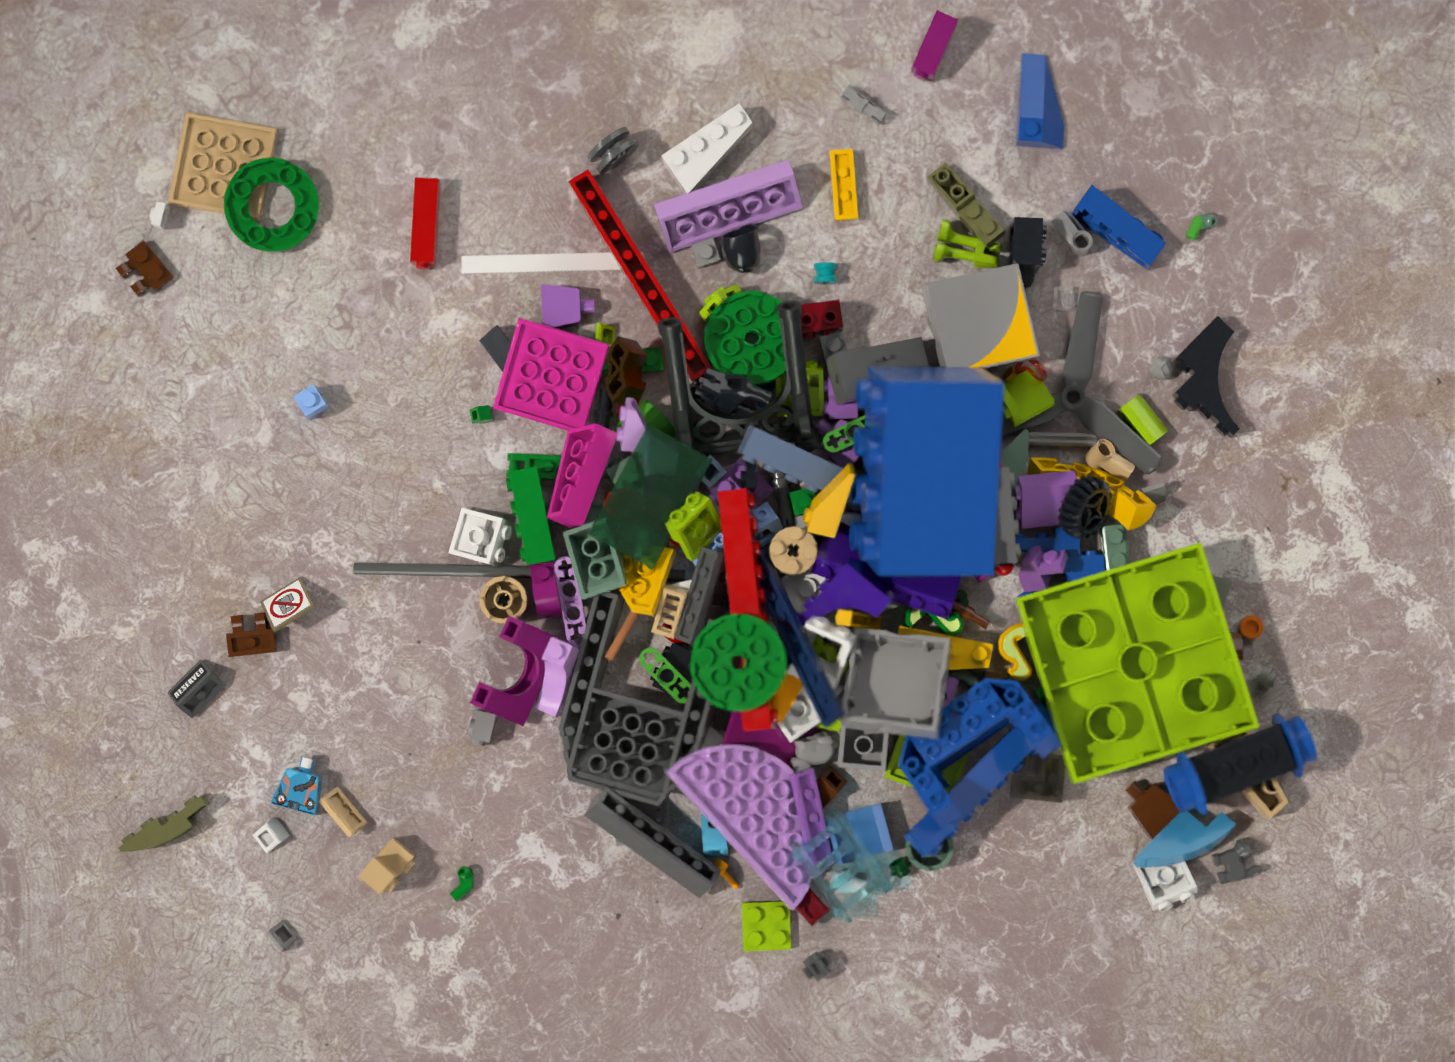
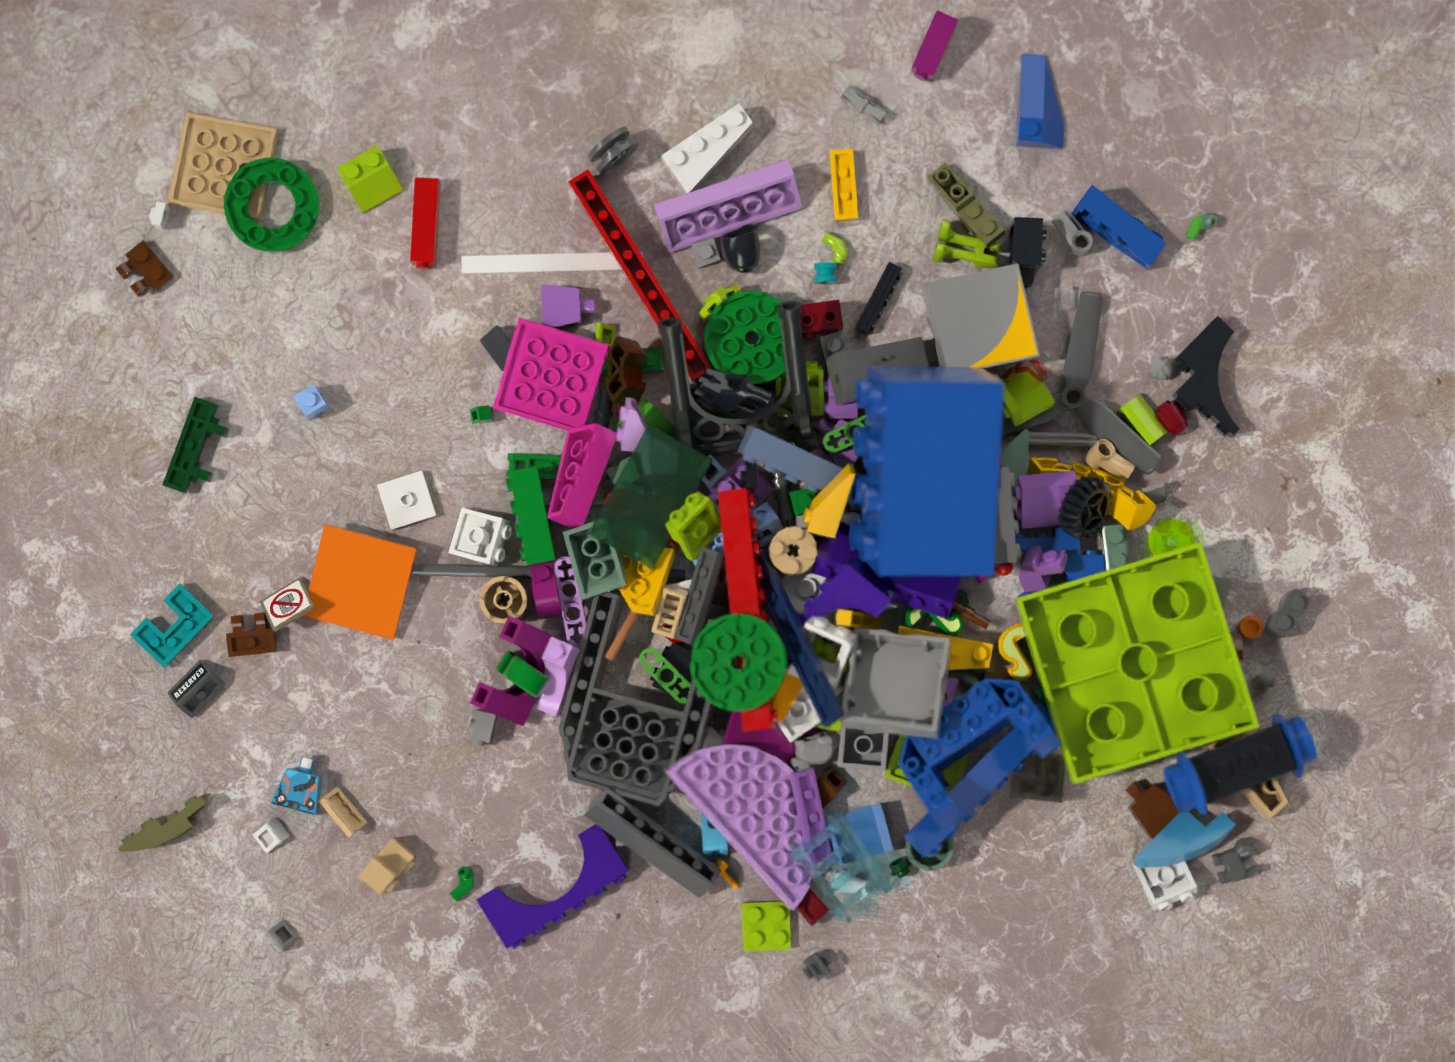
(168, 645): none -> teal plate
(197, 428): none -> dark green hinge
(360, 581): none -> orange tile
(370, 179): none -> lime slope
(406, 500): none -> white plate
(517, 920): none -> dark purple arch
(522, 674): none -> green animal
(839, 248): none -> lime arm
(879, 298): none -> black piece
(1169, 528): none -> clear neon green plate
(1172, 417): none -> dark red brick
(1284, 619): none -> dark grey brick

